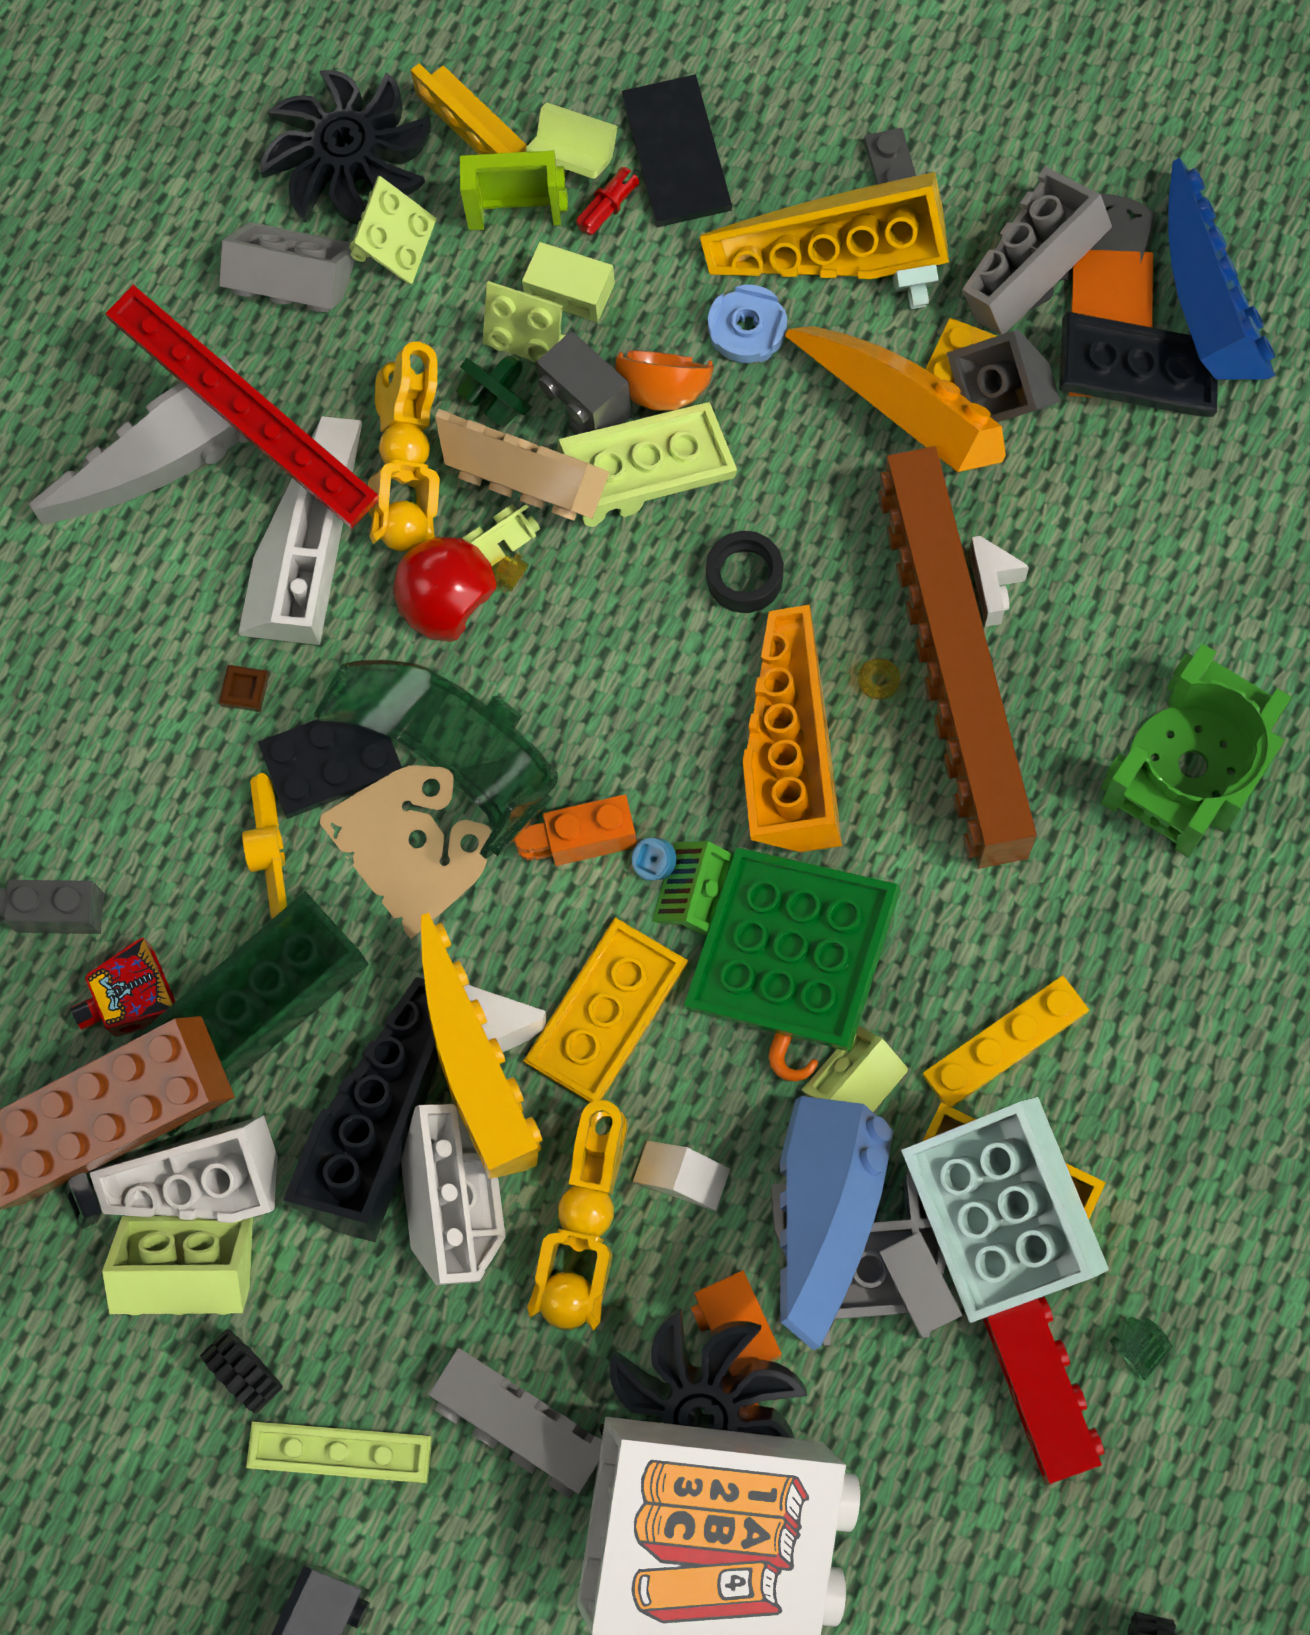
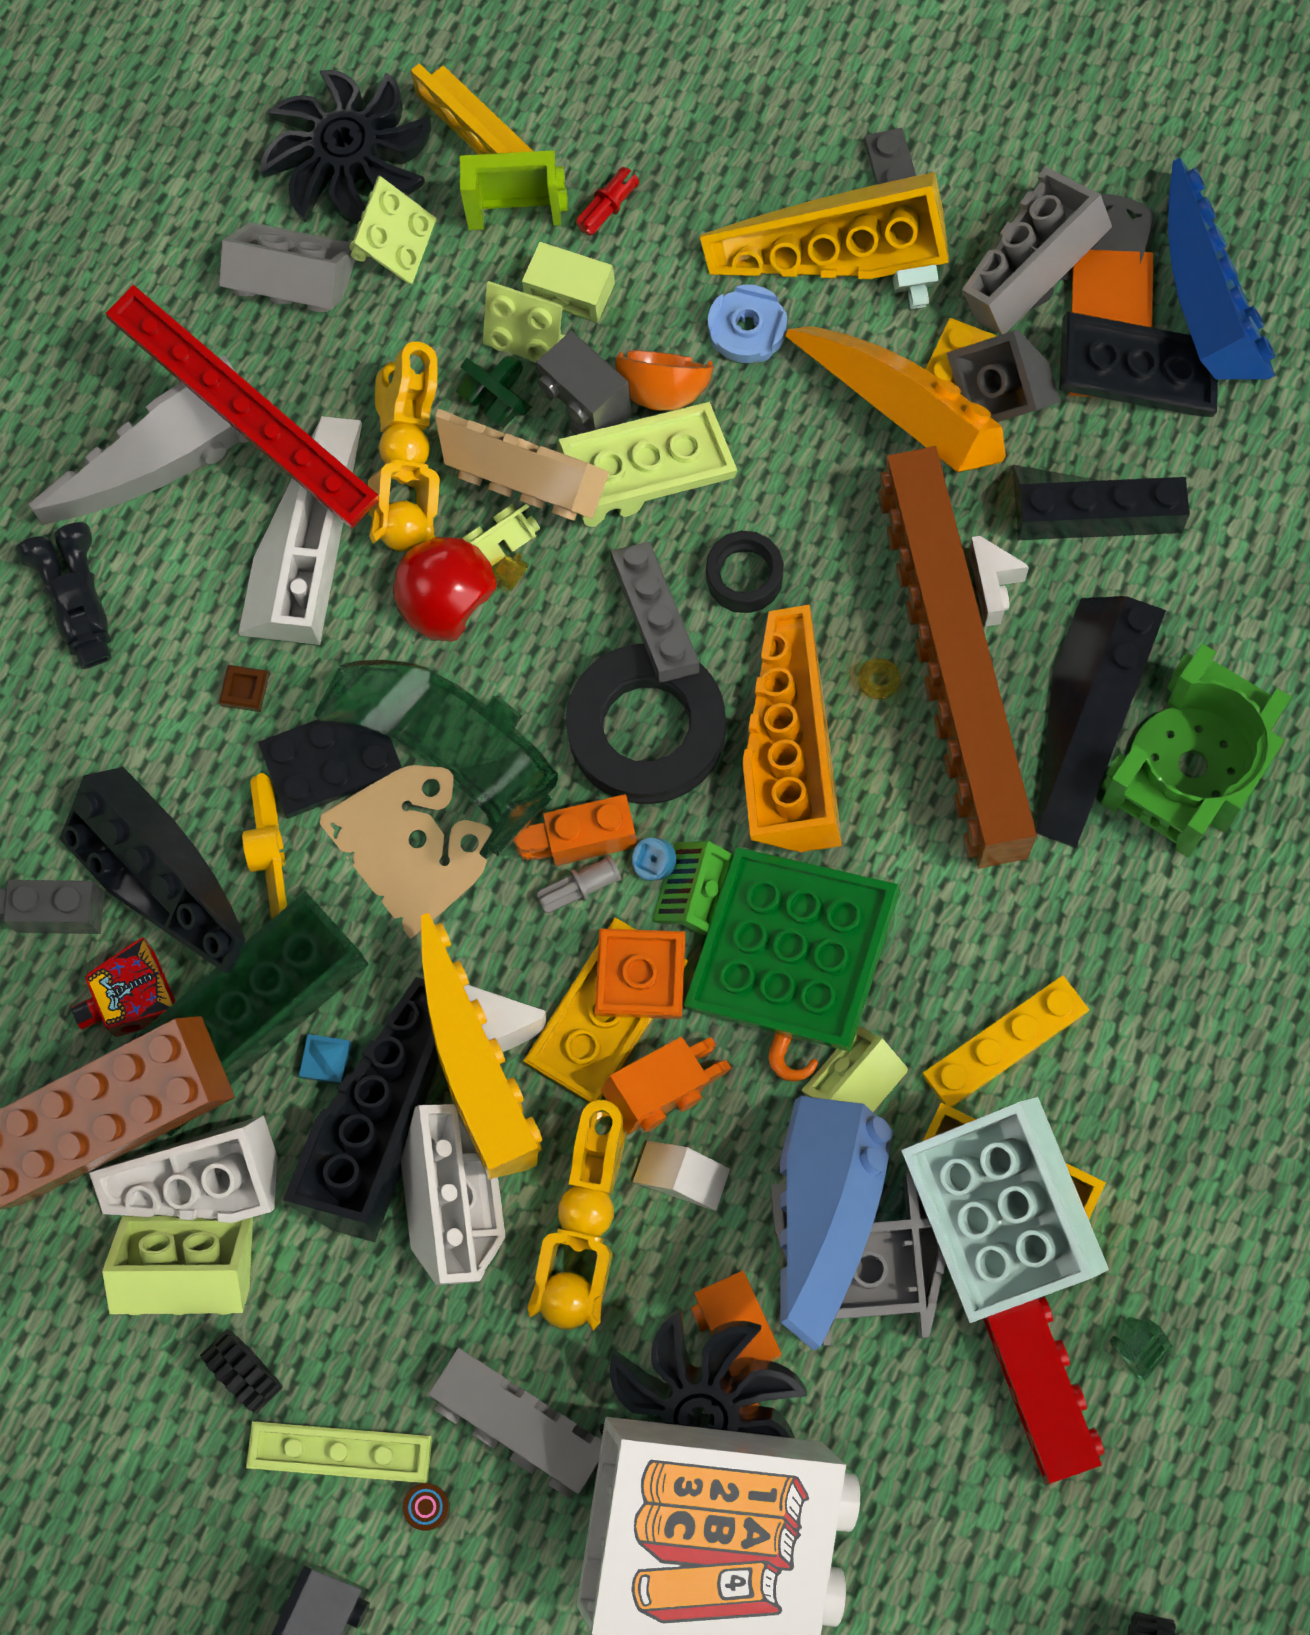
(73, 594): none -> black piece
(82, 1200): black tile -> none
(151, 865): none -> black wedge
(325, 1059): none -> dark azure tile
(426, 1507): none -> reddish brown tile
(578, 140): yellowish green panel -> none
(578, 885): none -> light grey axle
(640, 973): none -> orange tile
(644, 780): none -> black tyre
(654, 612): none -> dark grey plate
(662, 1083): none -> orange hinge
(676, 151): black tile -> none
(920, 1284): light grey tile -> none
(1081, 507): none -> black wedge
(1089, 705): none -> black wedge

